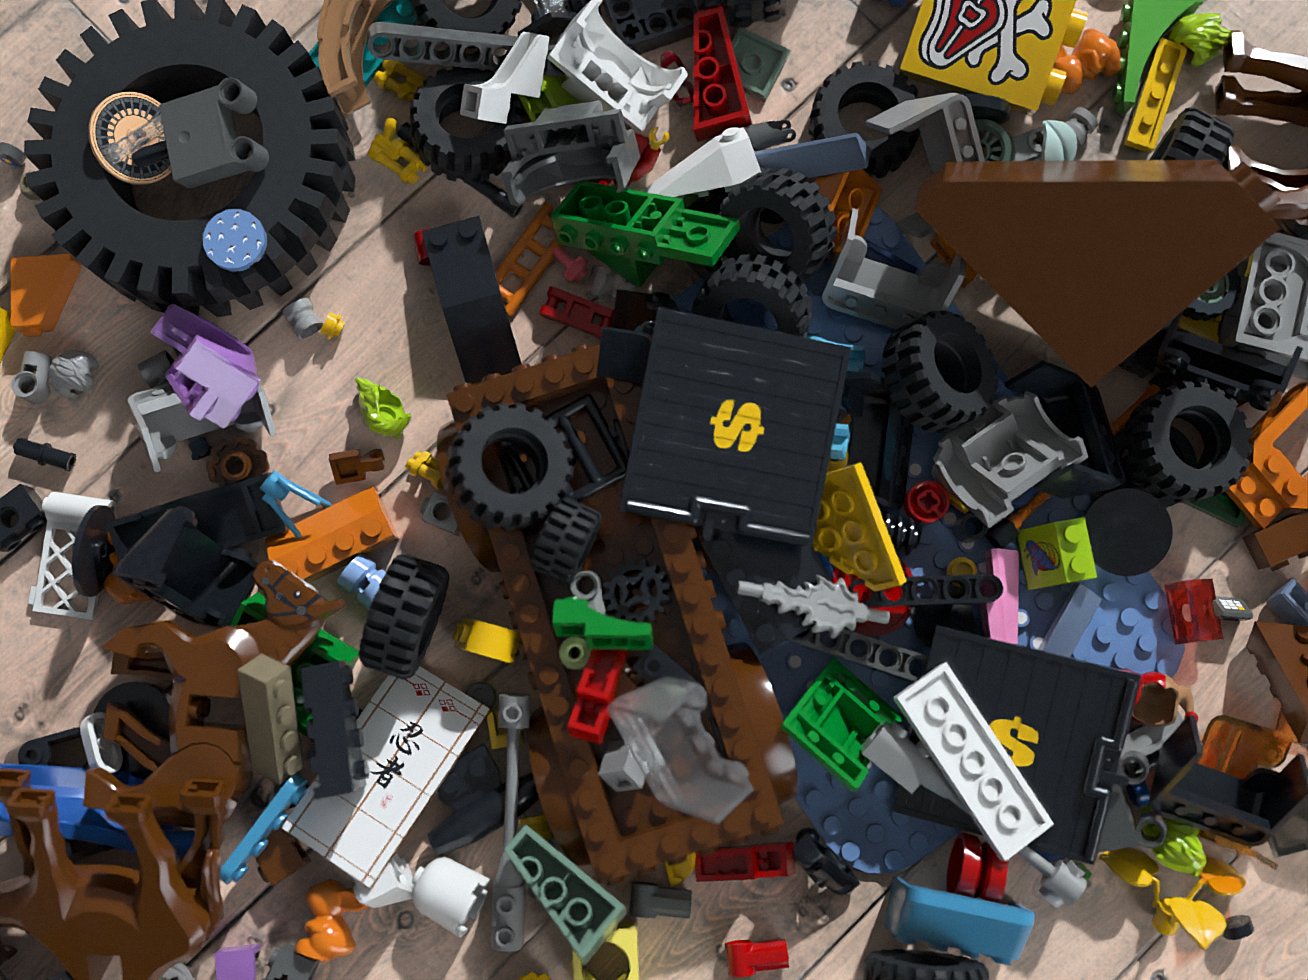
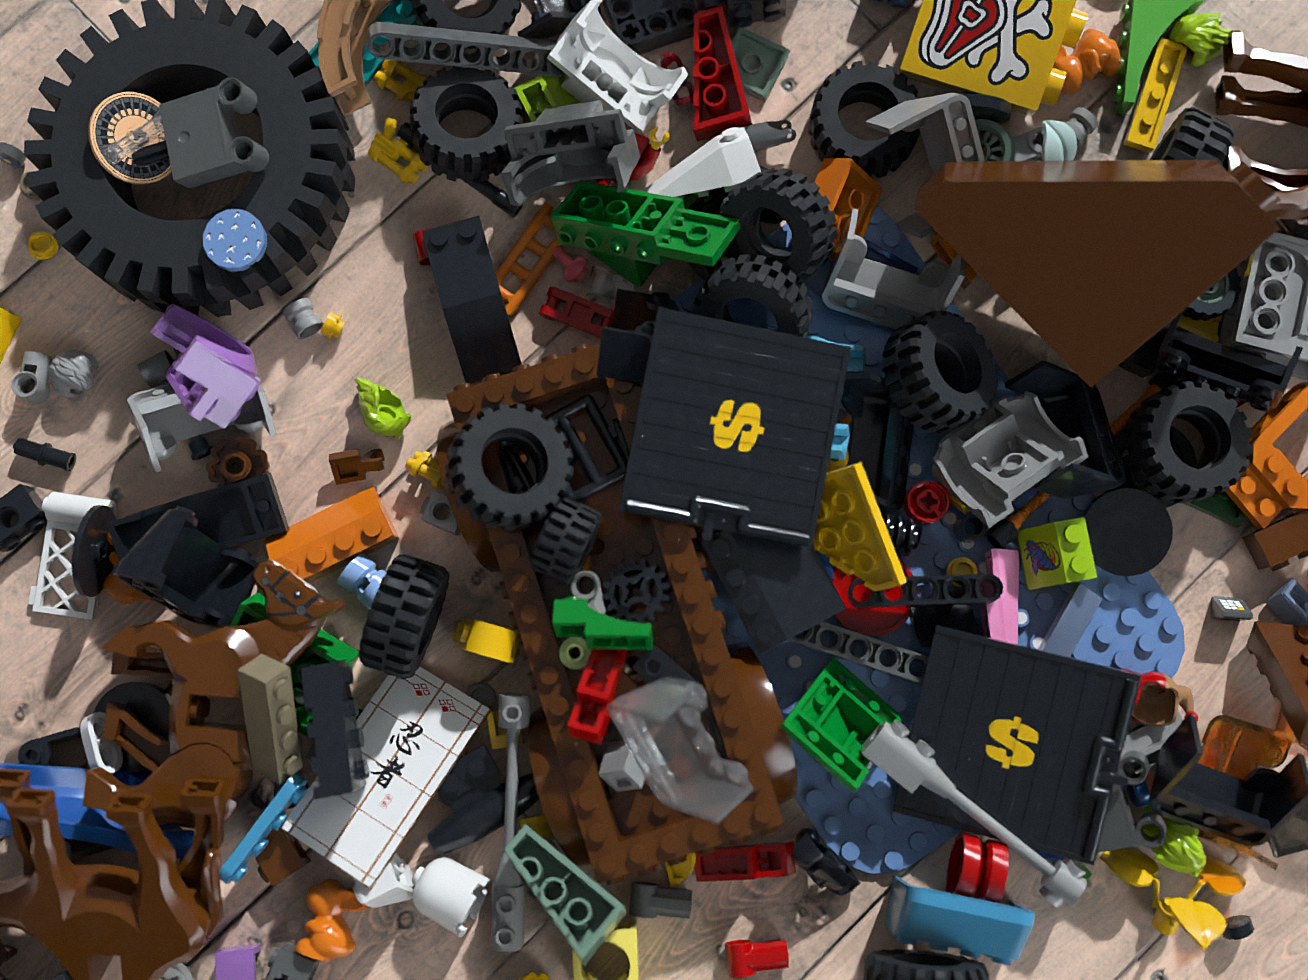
(40, 291): orange slope -> none
(42, 245): none -> yellow plate
(278, 487): dark azure plant -> none
(518, 74): white arch -> none
(819, 156): sand blue slope -> none
(825, 604): light grey piece -> none
(973, 761): white plate -> none
(1199, 596): clear red brick -> none

